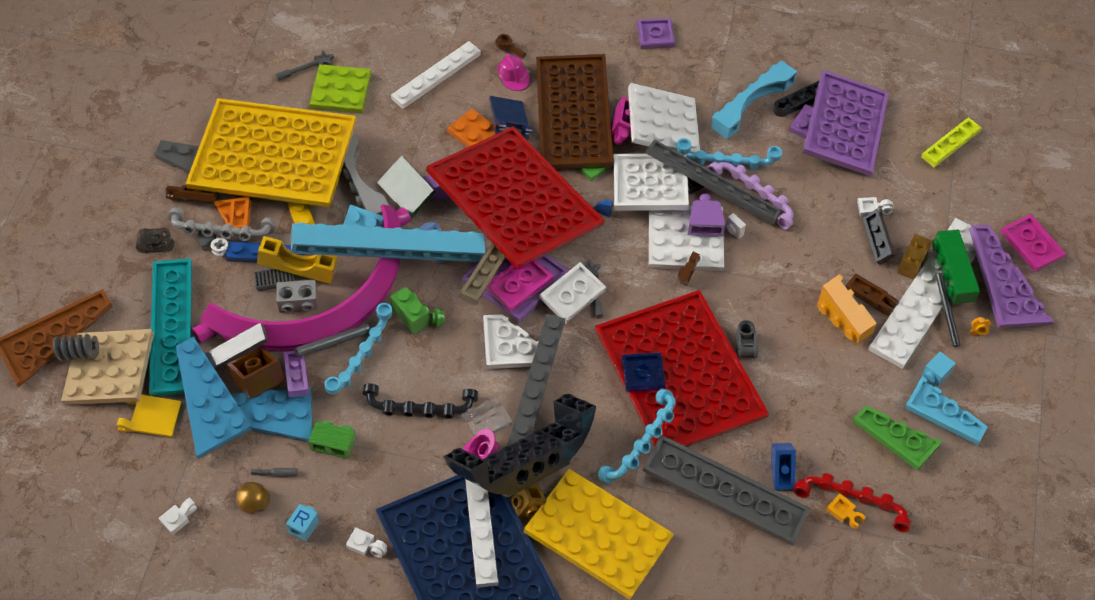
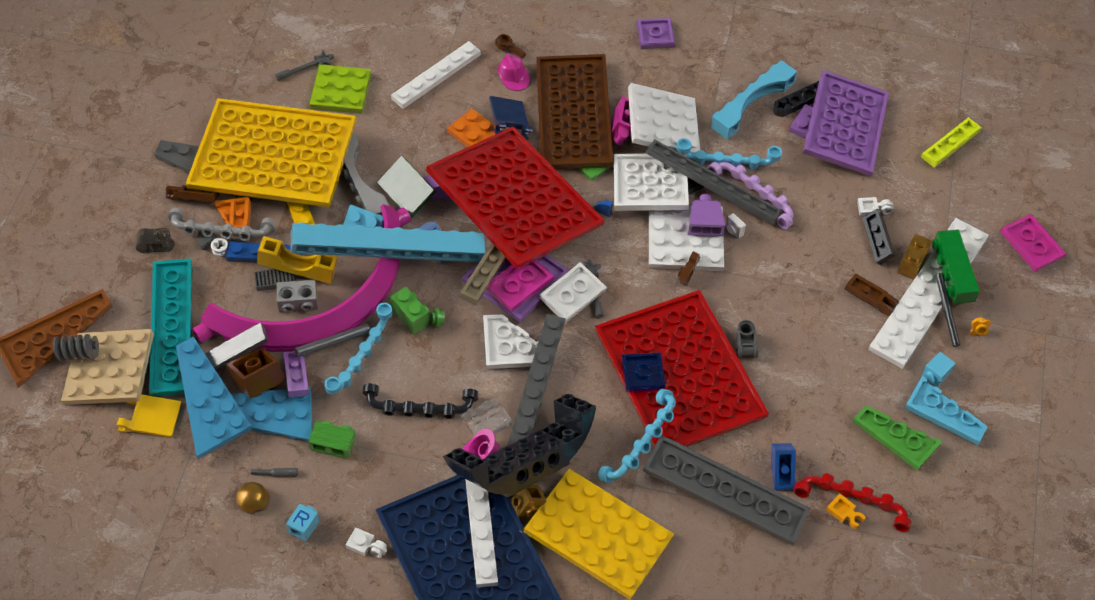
(176, 517): white plate -> none
(844, 311): light orange wedge -> none
(1006, 286): medium lavender wing -> none

